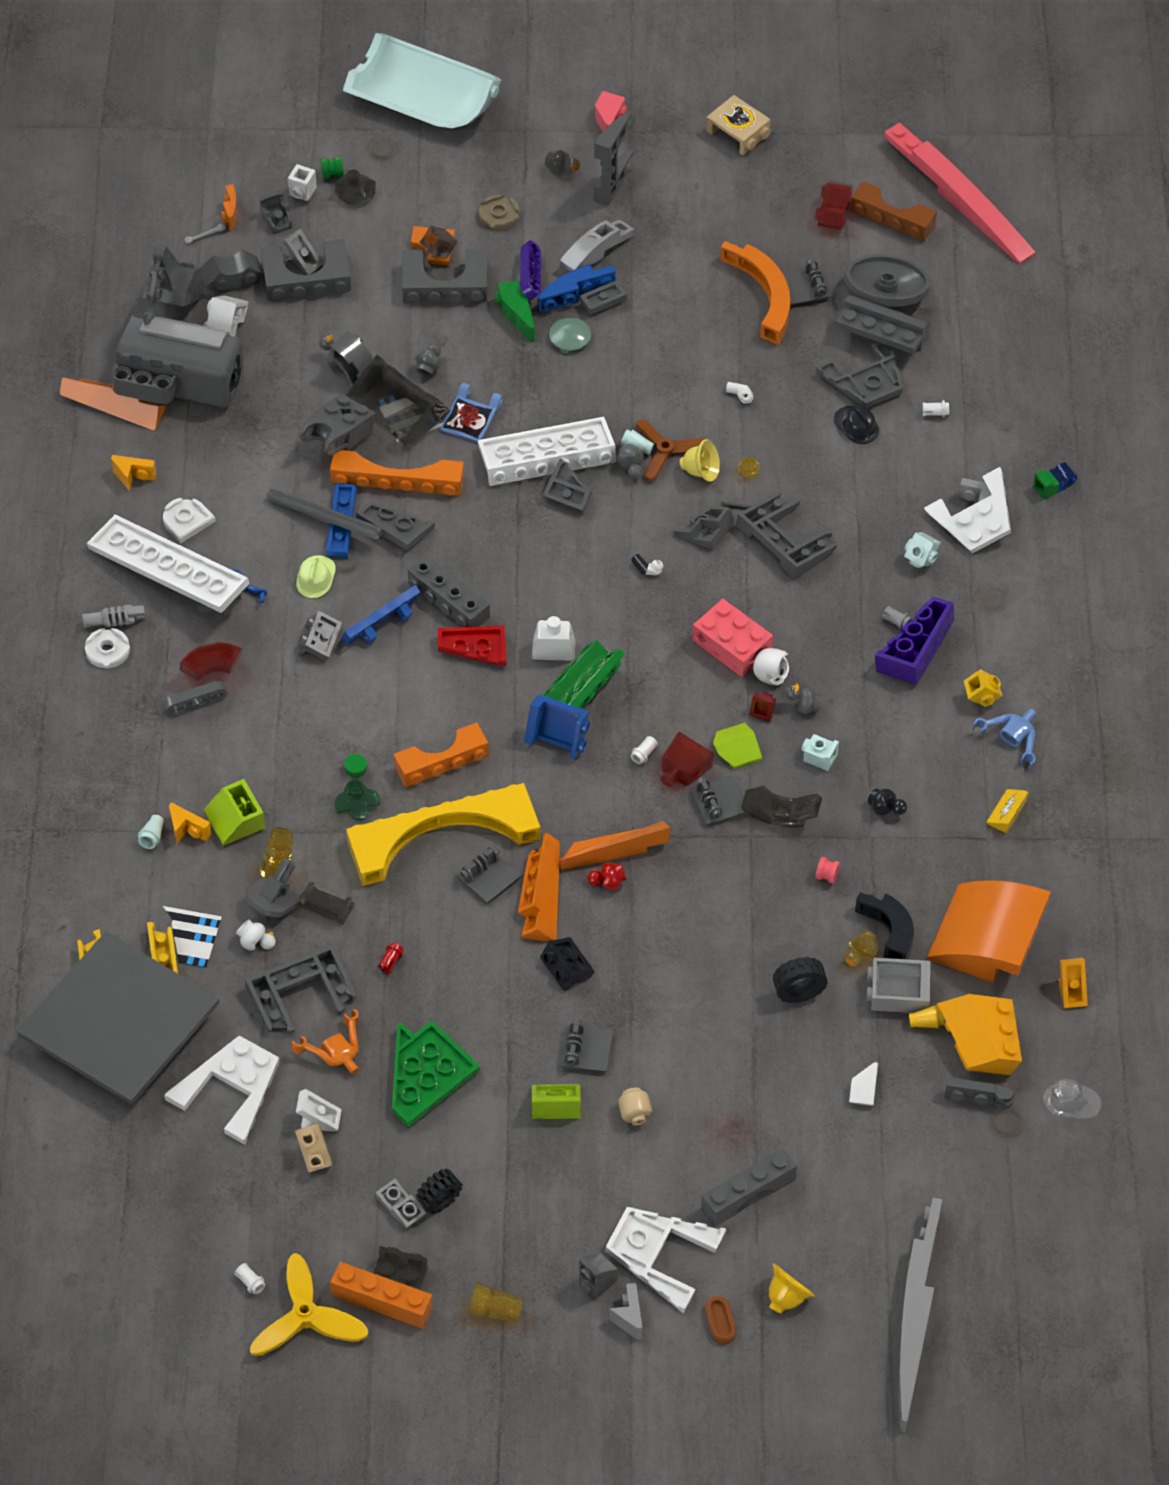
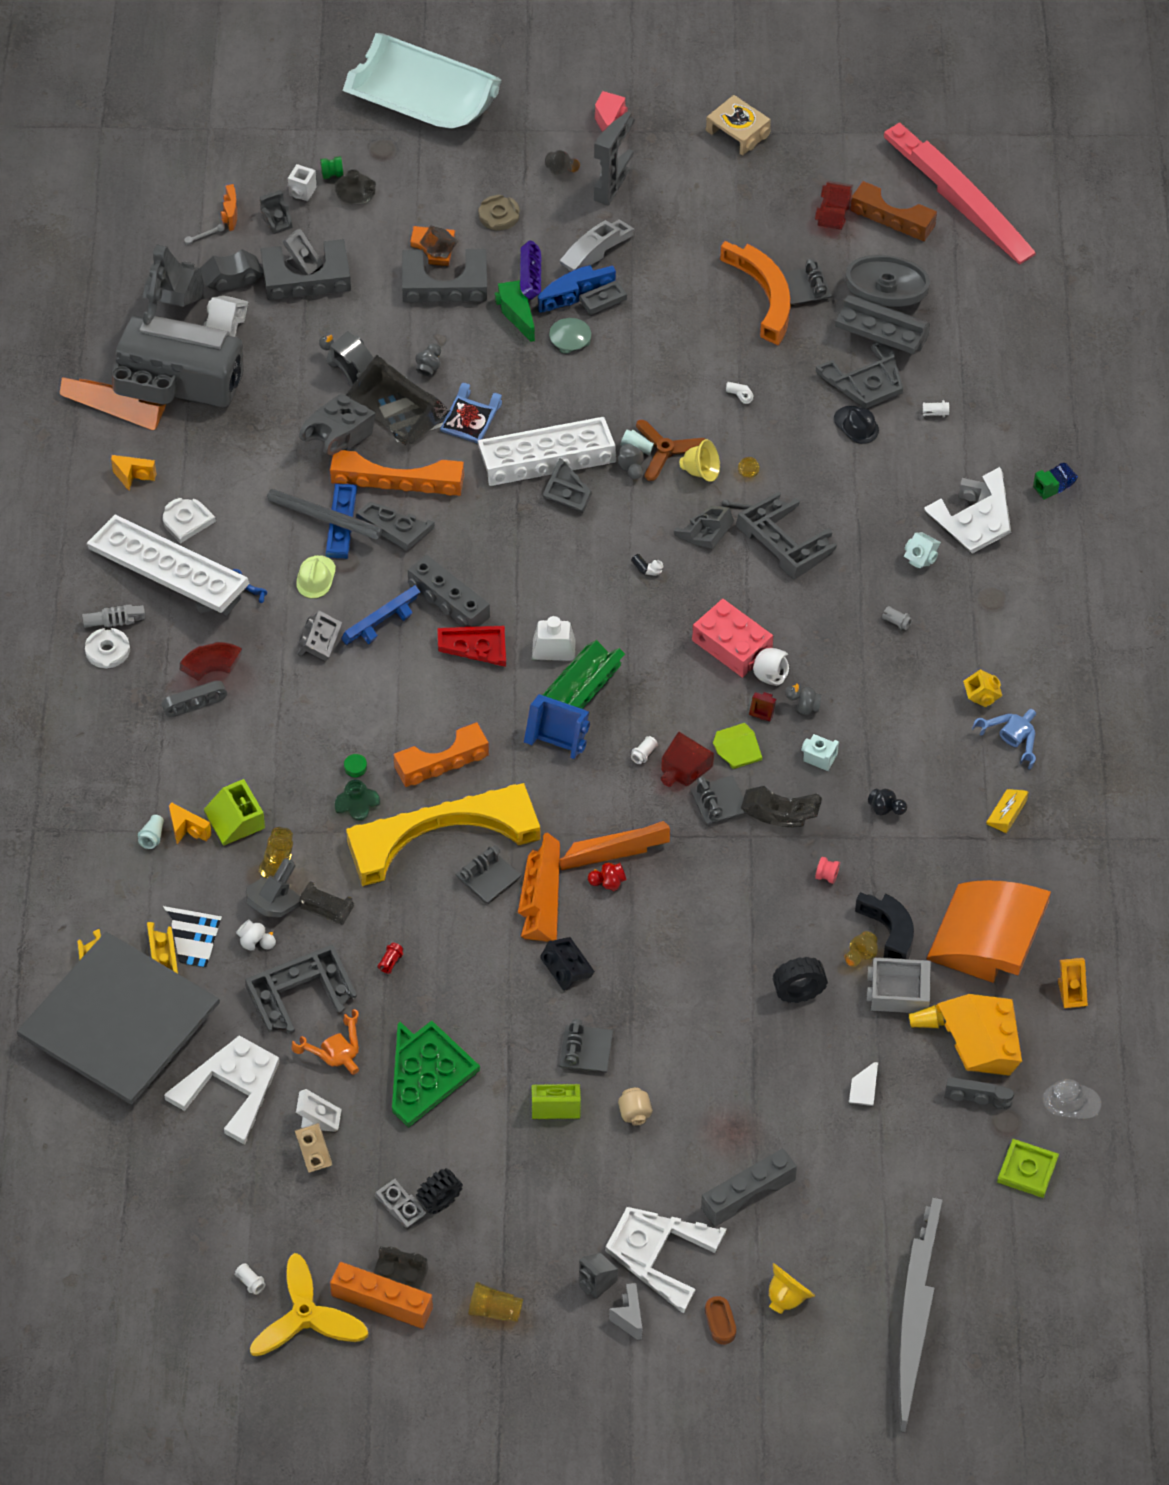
(914, 647): dark purple wedge -> none
(1028, 1168): none -> lime tile

